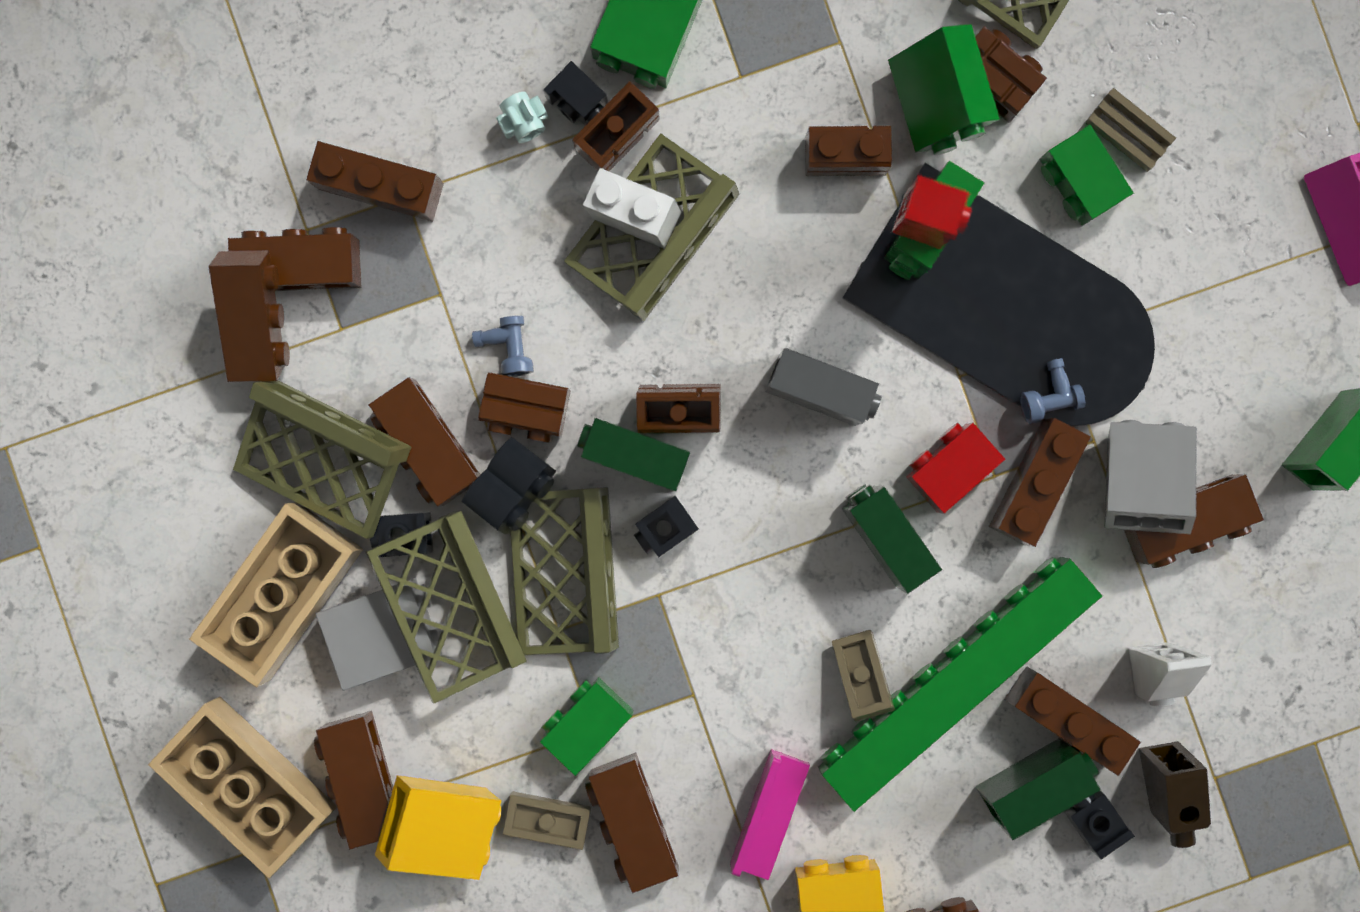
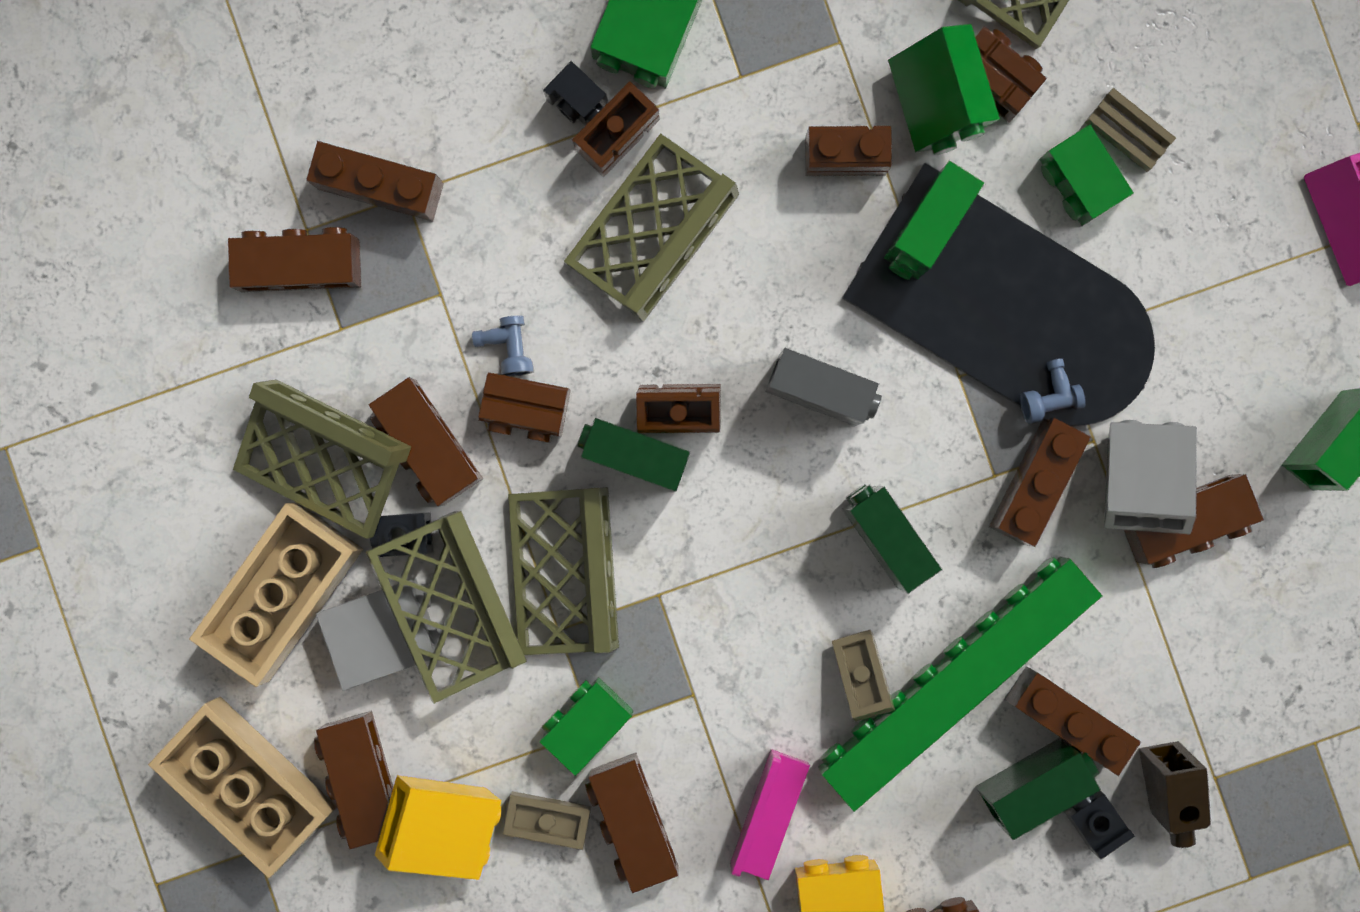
(249, 315): reddish brown brick -> none
(509, 487): black brick -> none
(522, 117): light aqua gear -> none
(632, 208): white brick -> none
(681, 525): black brick -> none
(932, 212): red brick -> none
(954, 467): red brick -> none
(1166, 672): white slope -> none

